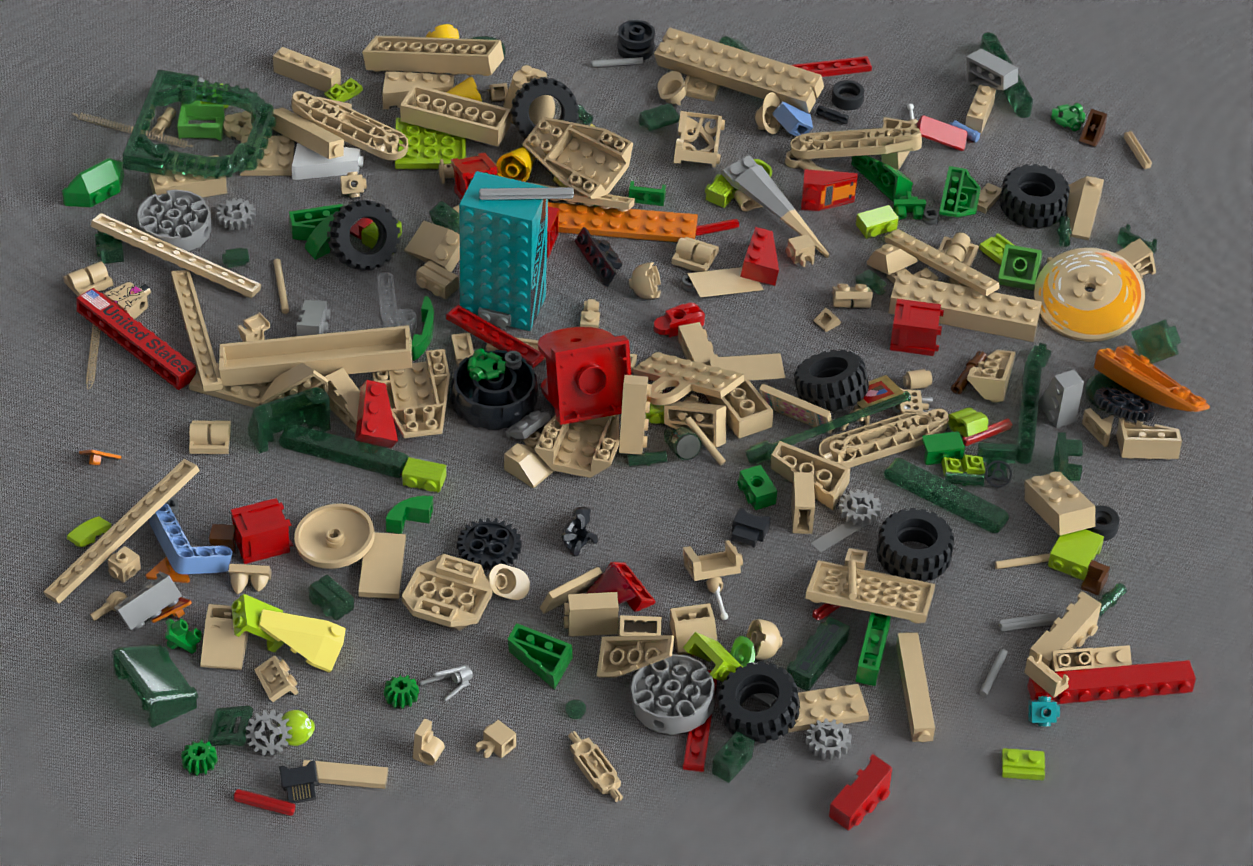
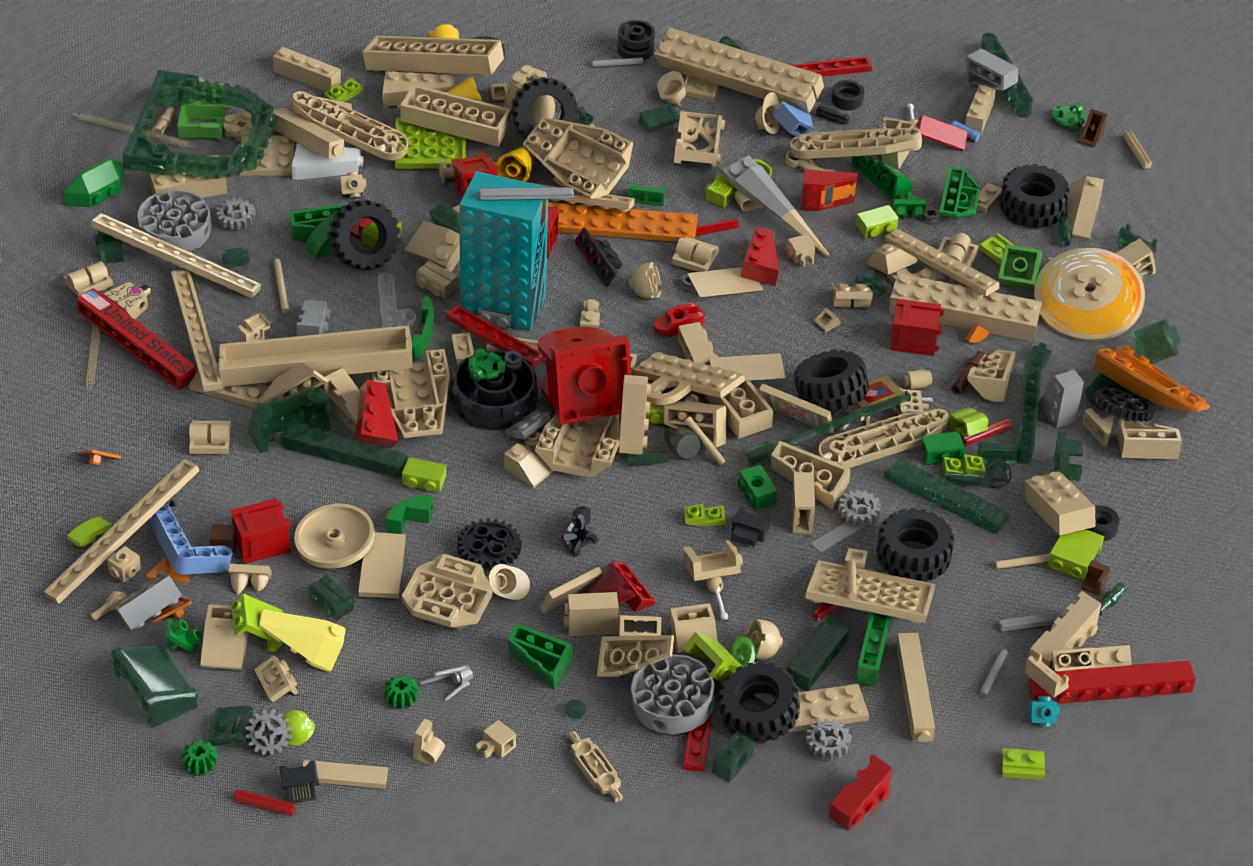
(698, 516): none -> lime slope
(977, 334): none -> orange tile

